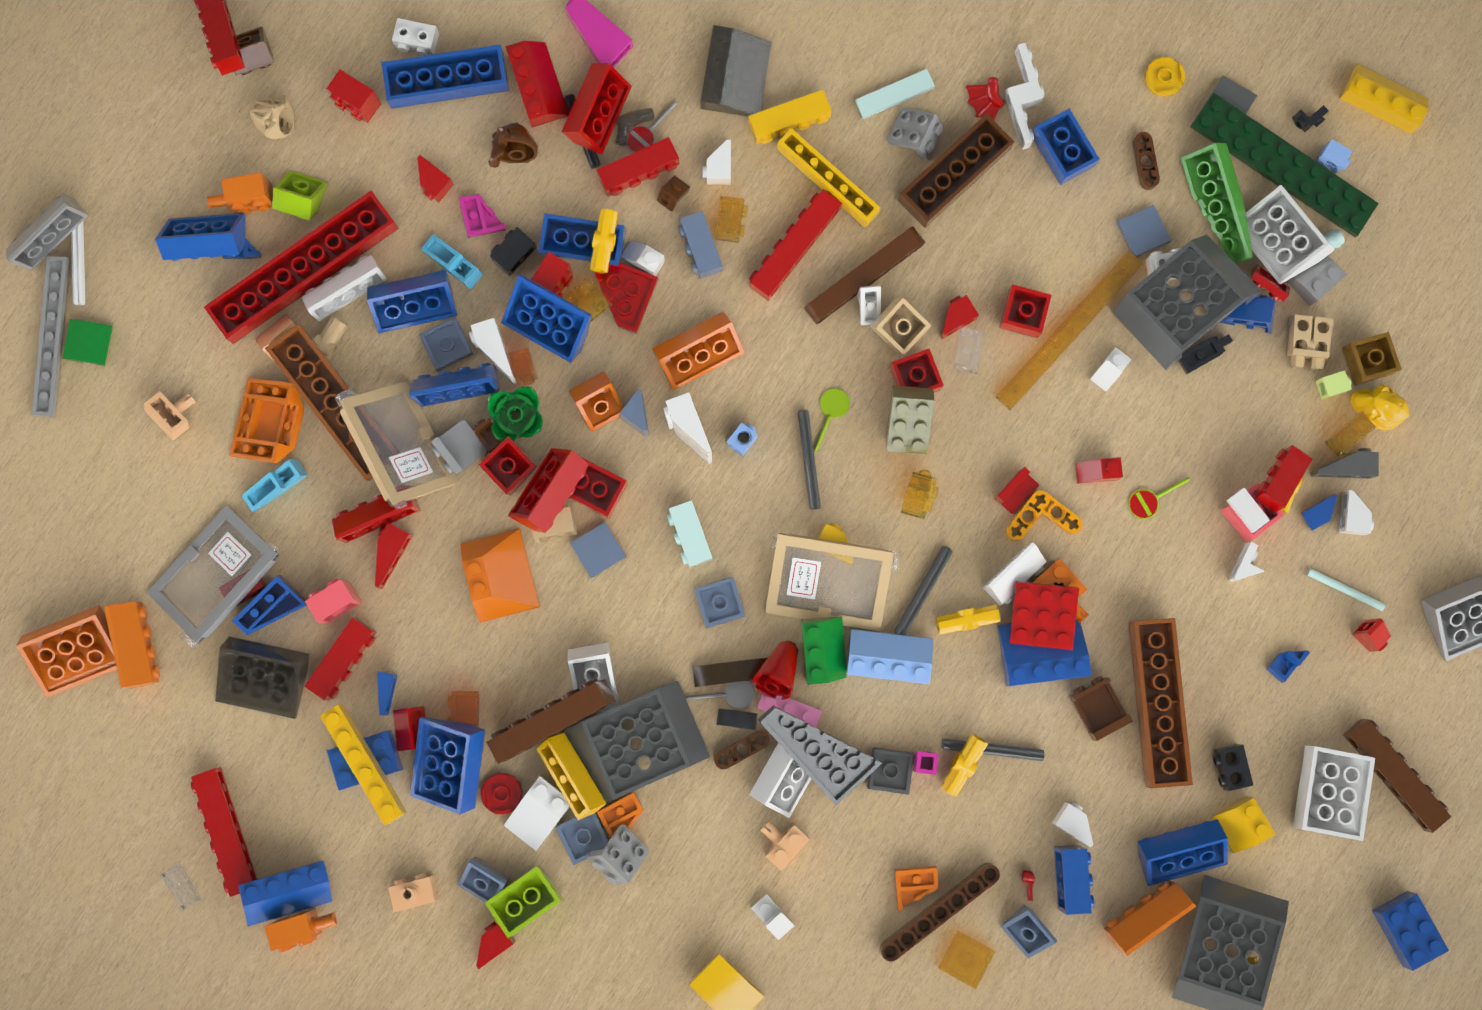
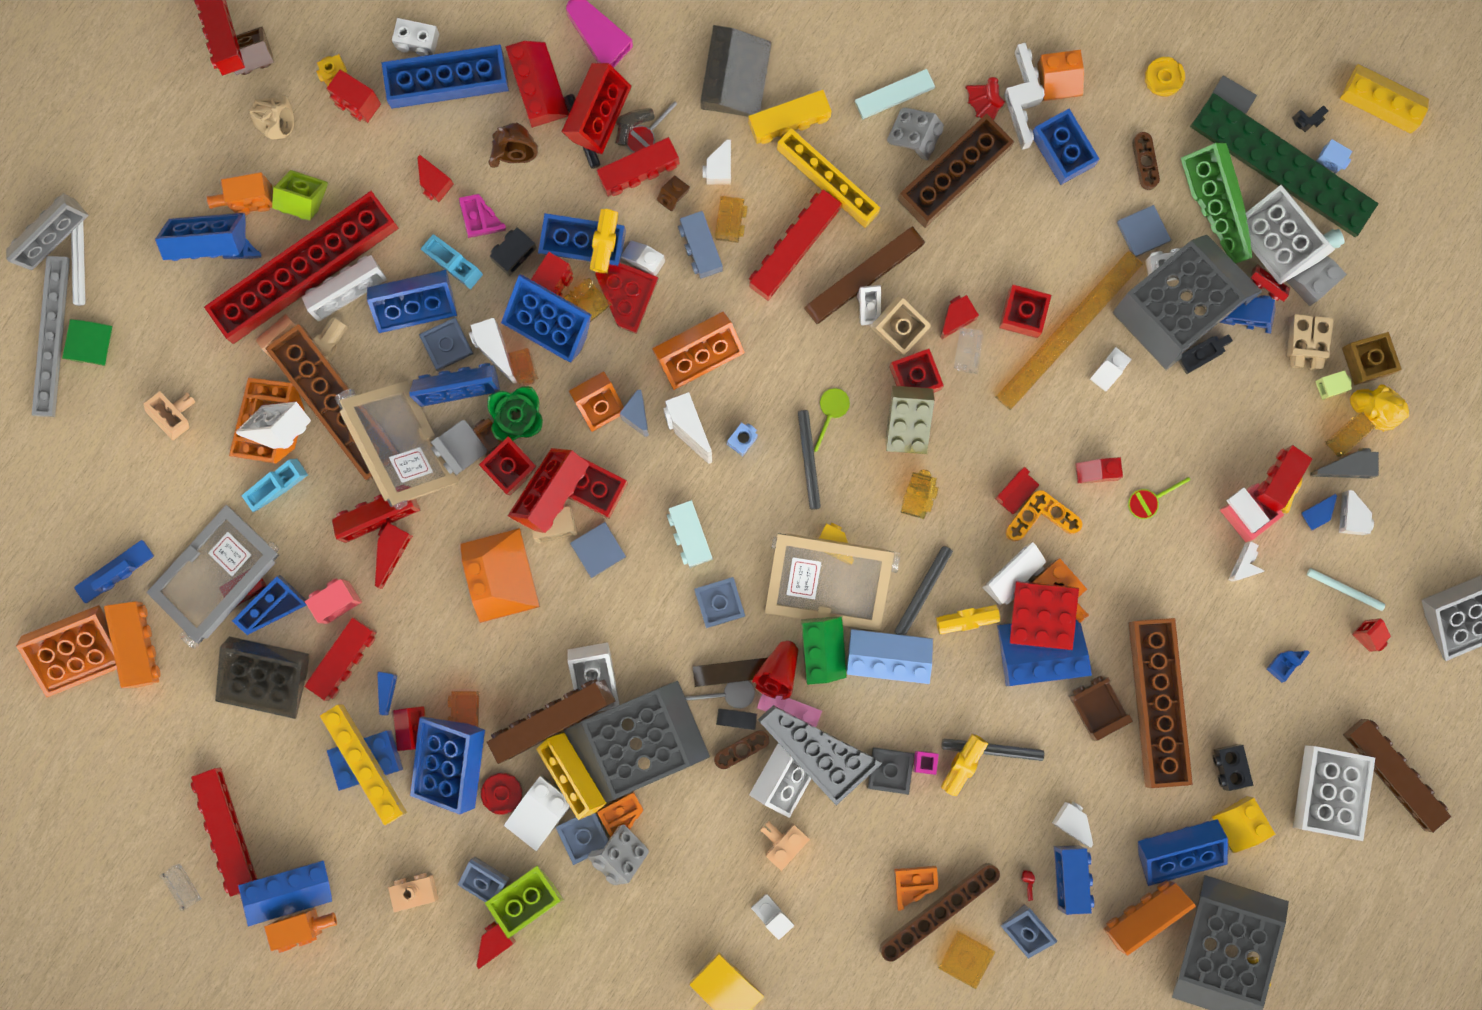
(114, 571): none -> blue bracket
(275, 425): none -> white slope
(329, 67): none -> yellow brick
(1061, 74): none -> orange slope
(1410, 930): blue brick -> none

